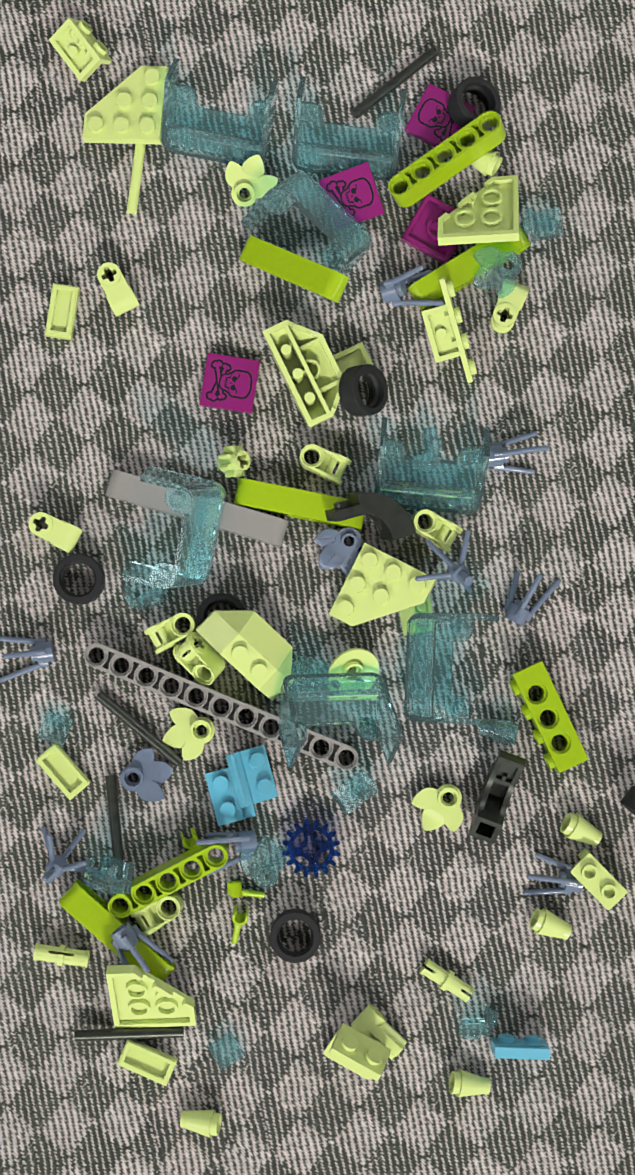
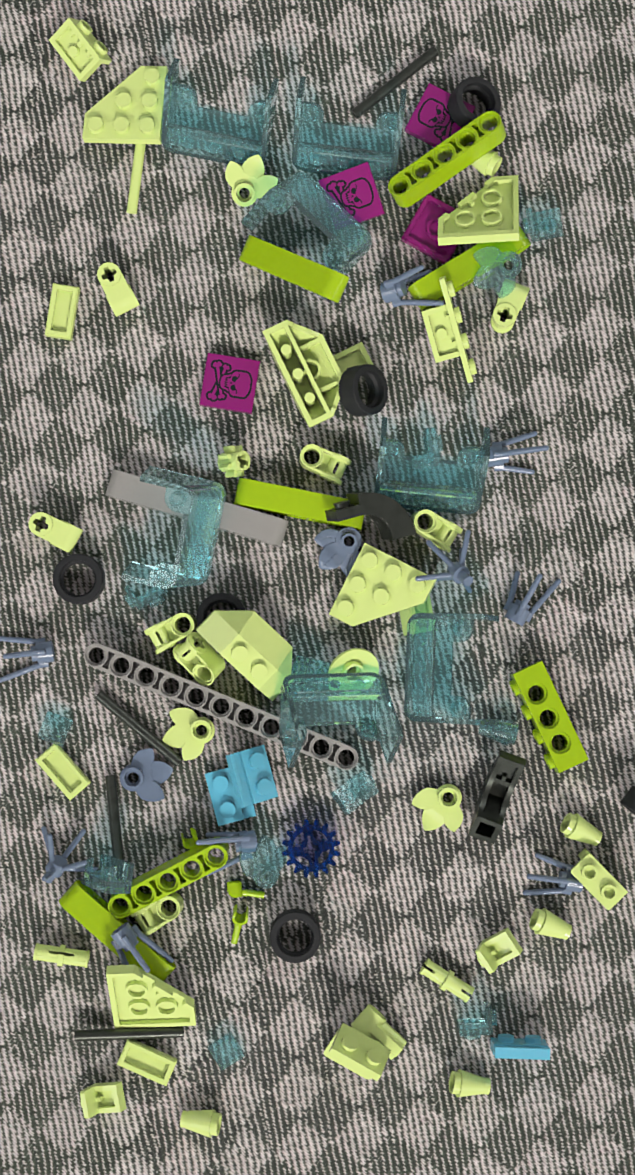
(103, 1098): none -> yellowish green bracket
(497, 950): none -> yellowish green bracket

